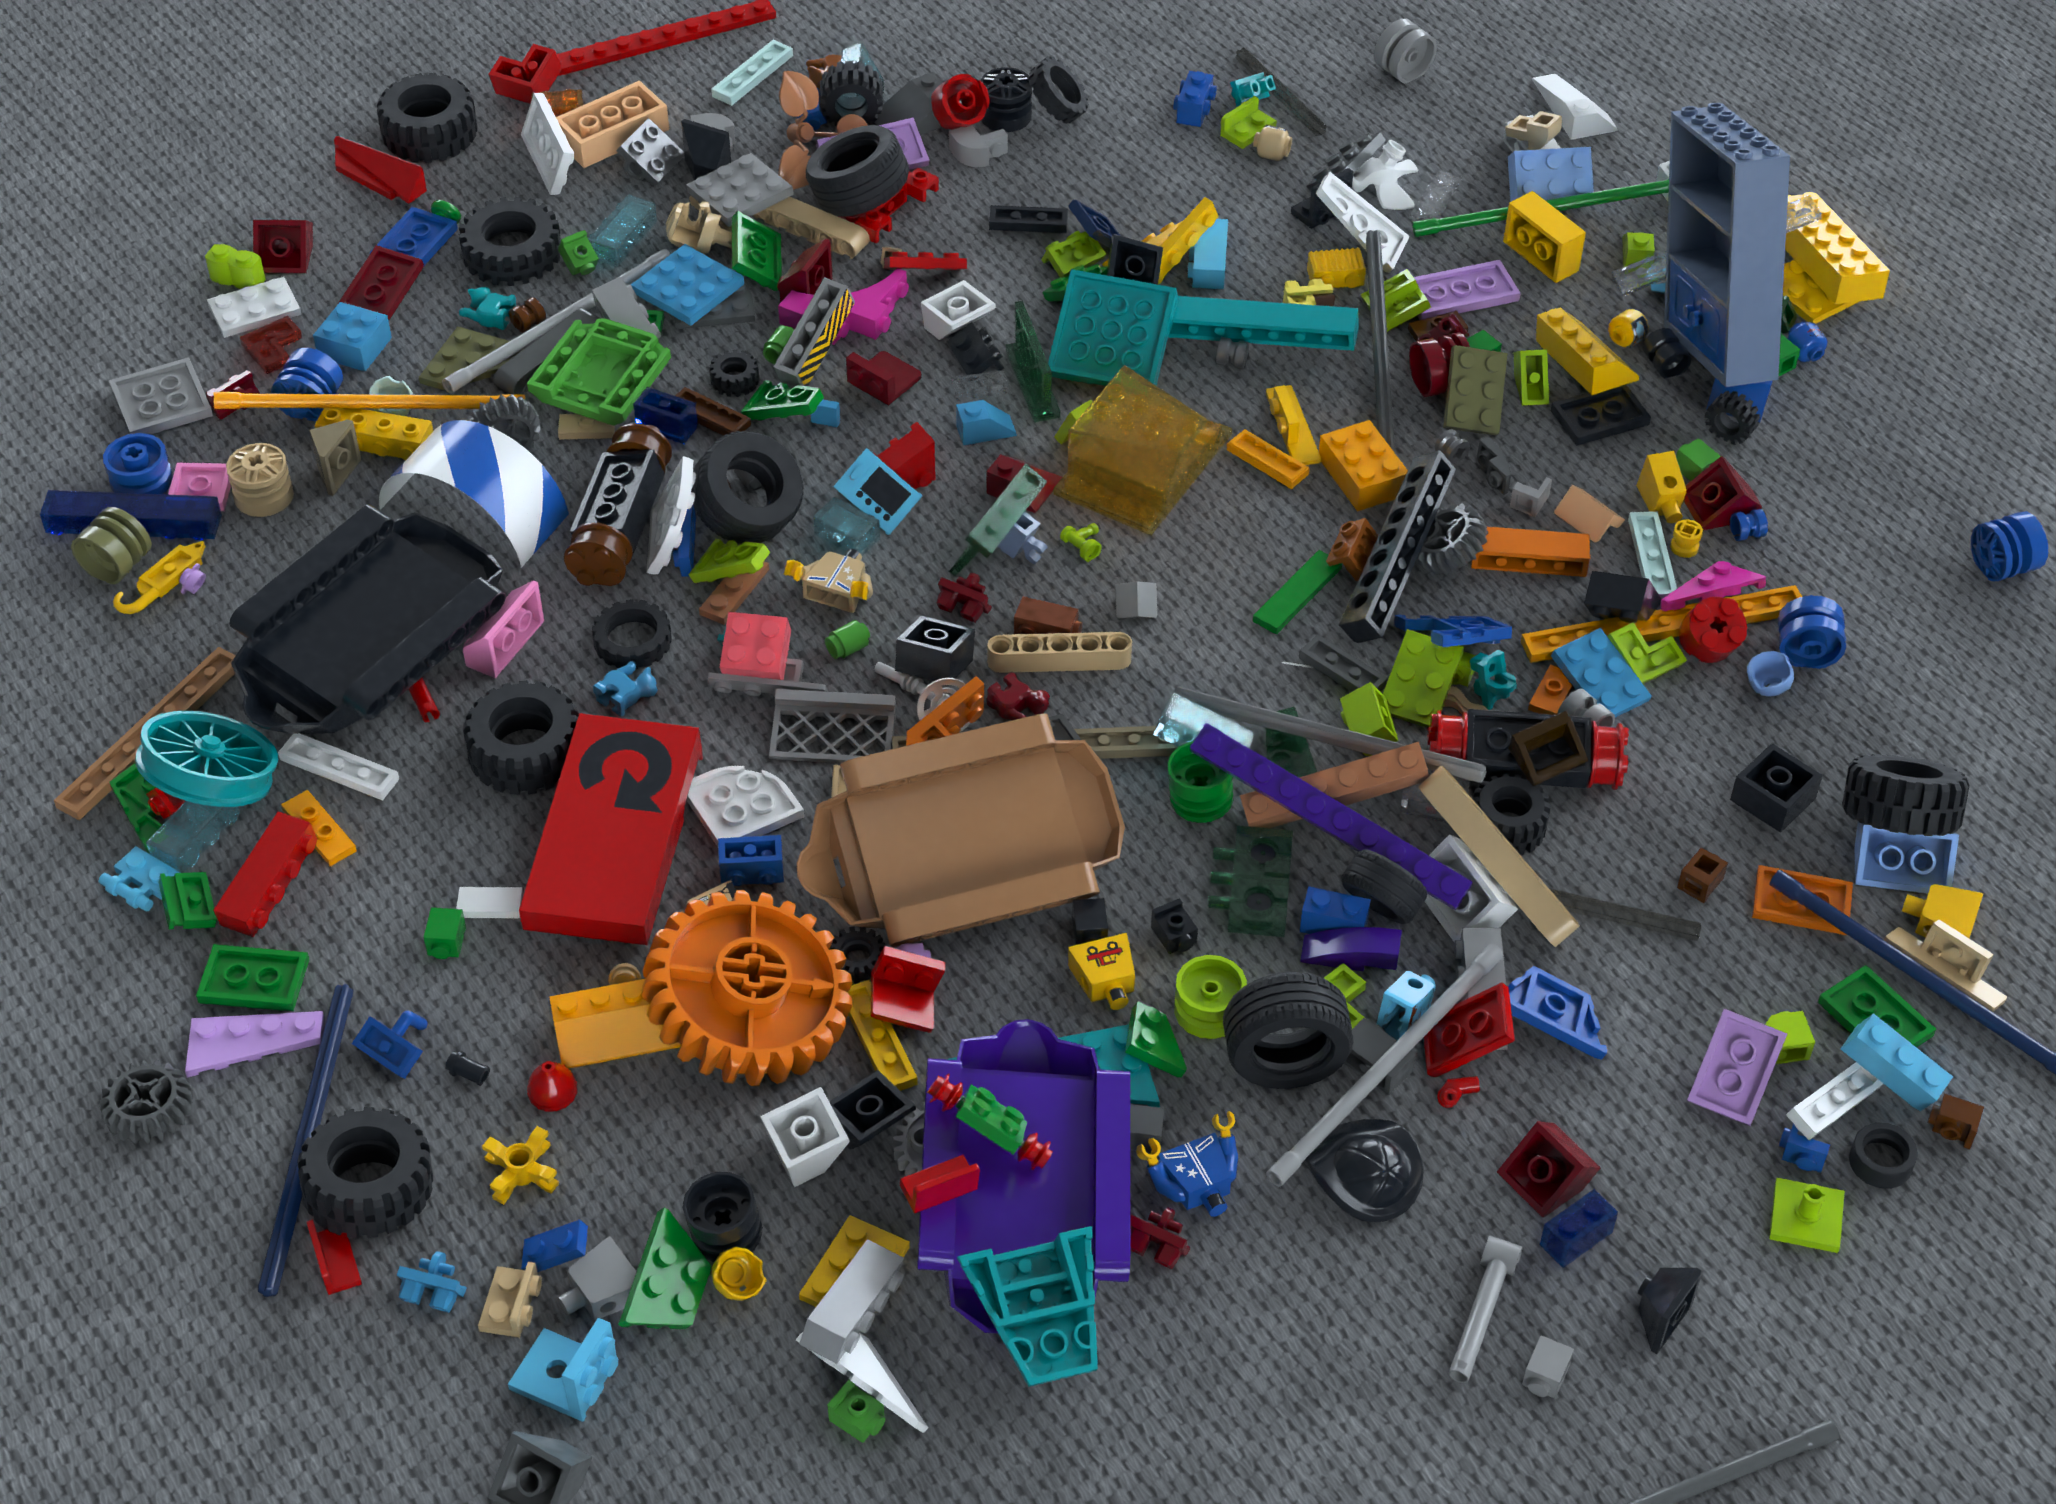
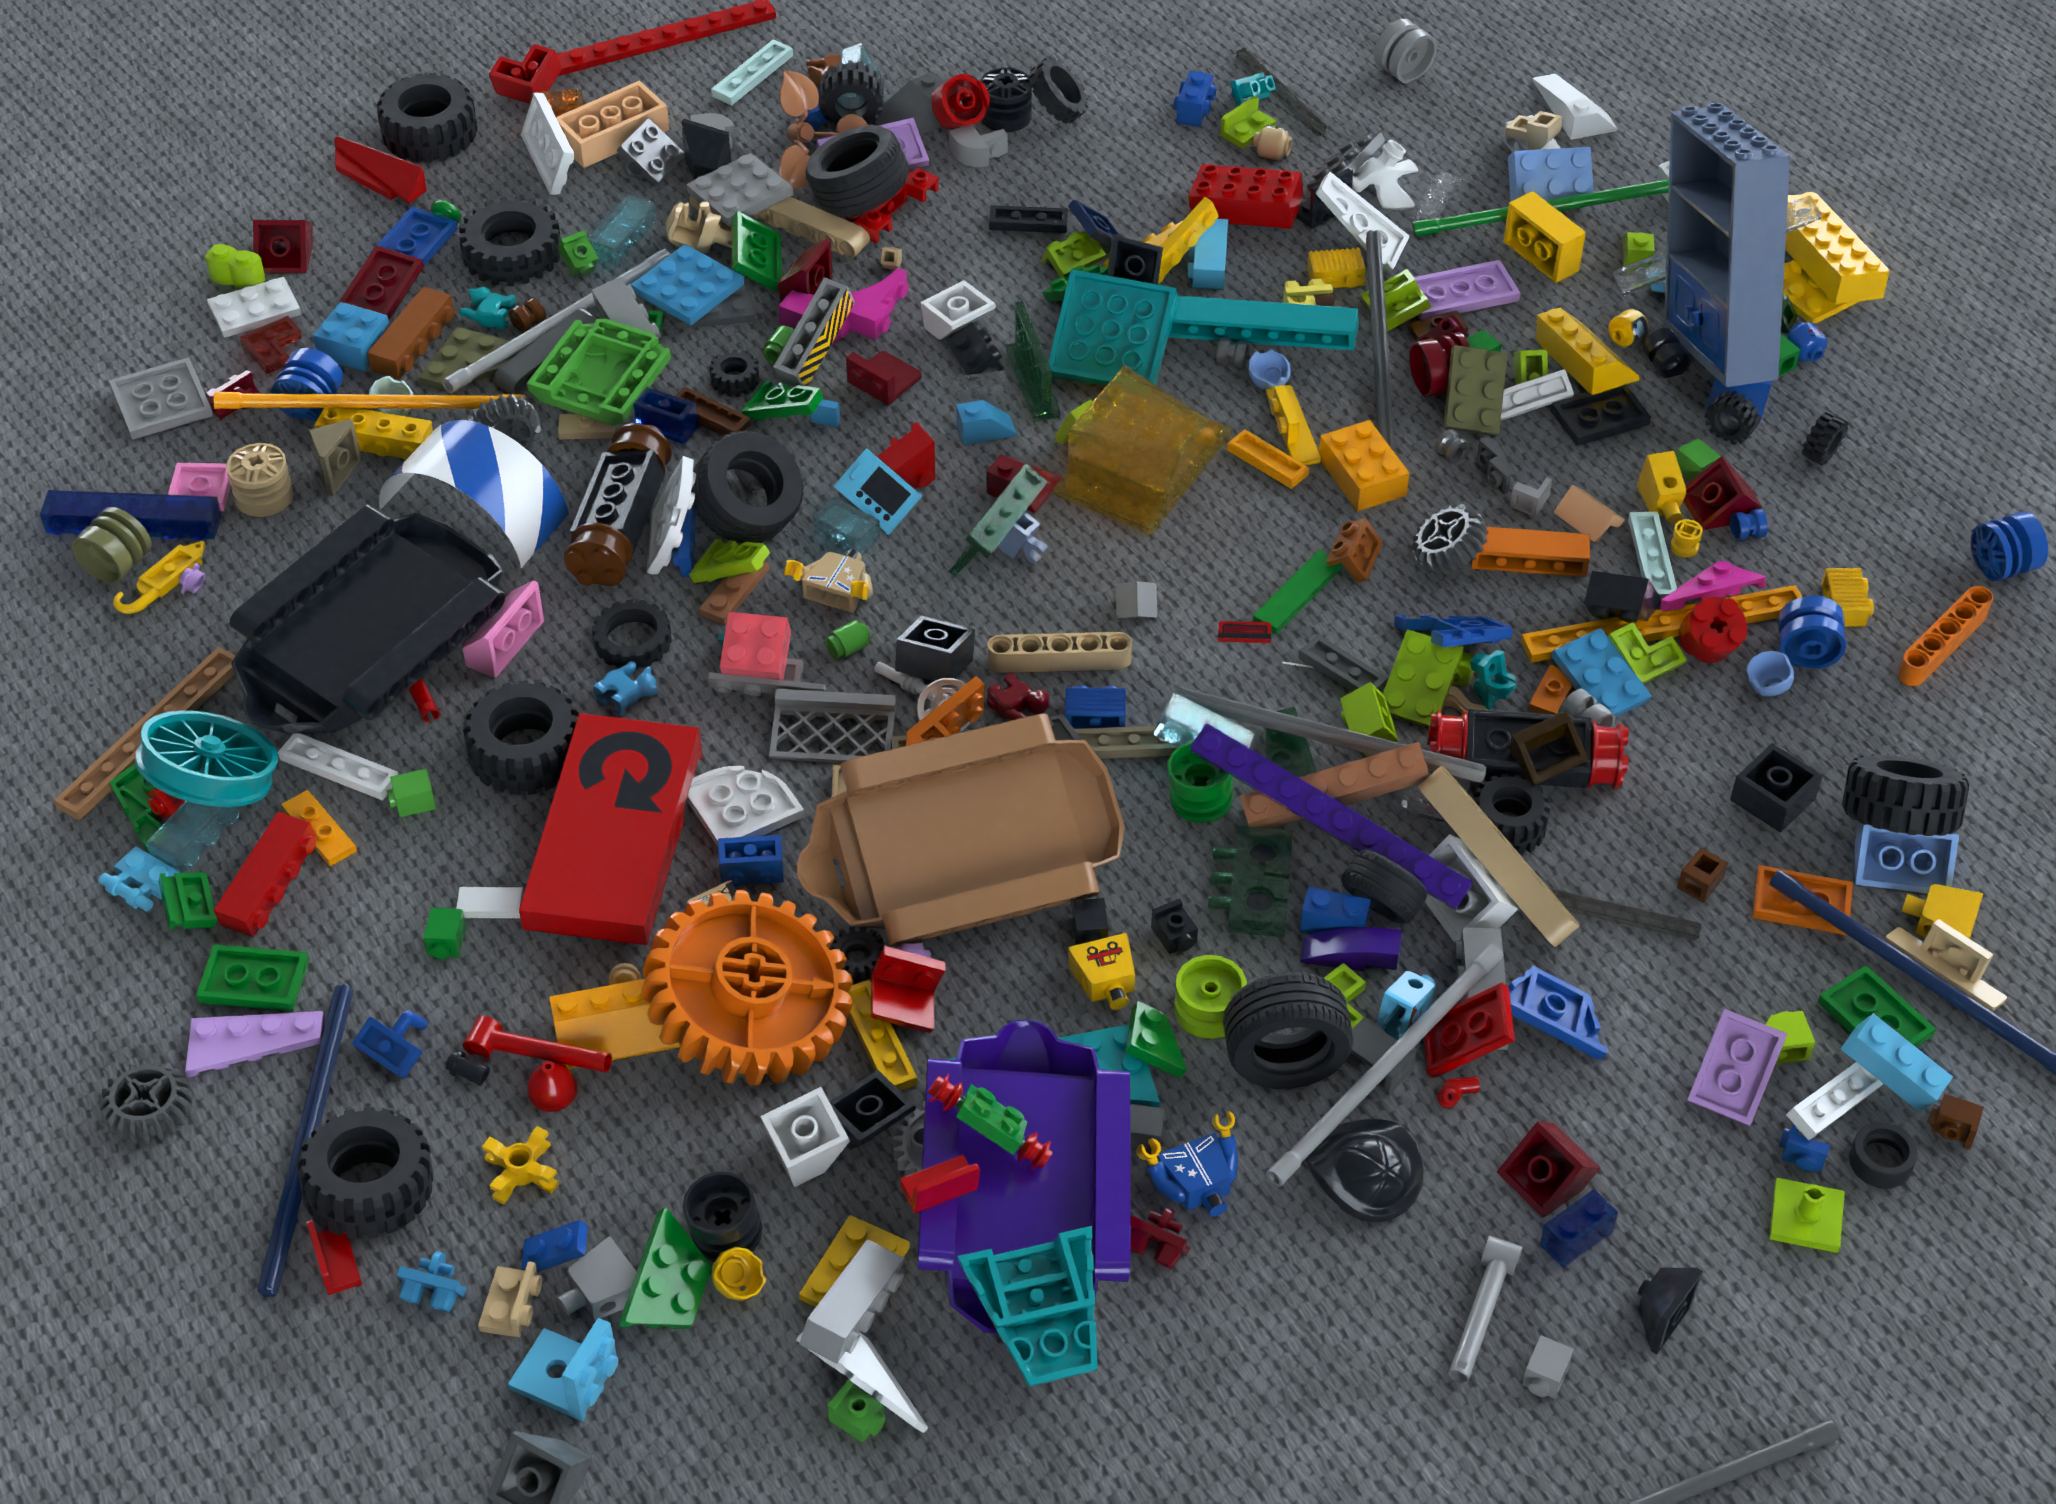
(138, 465): blue wheel -> none
(411, 333): none -> dark orange brick
(411, 793): none -> bright green brick
(488, 1036): none -> red piece
(925, 261): red plate -> none
(967, 592): dark red hips -> none
(1045, 618): copper brick -> none
(1078, 537): lime piece -> none
(1095, 707): none -> blue brick
(1244, 632): none -> sticker
(1249, 194): none -> red brick
(1269, 369): none -> light blue hair
(1397, 547): black brick -> none
(1535, 394): none -> white plate
(1825, 438): none -> black tyre
(1850, 592): none -> yellow brick
(1945, 636): none -> orange beam

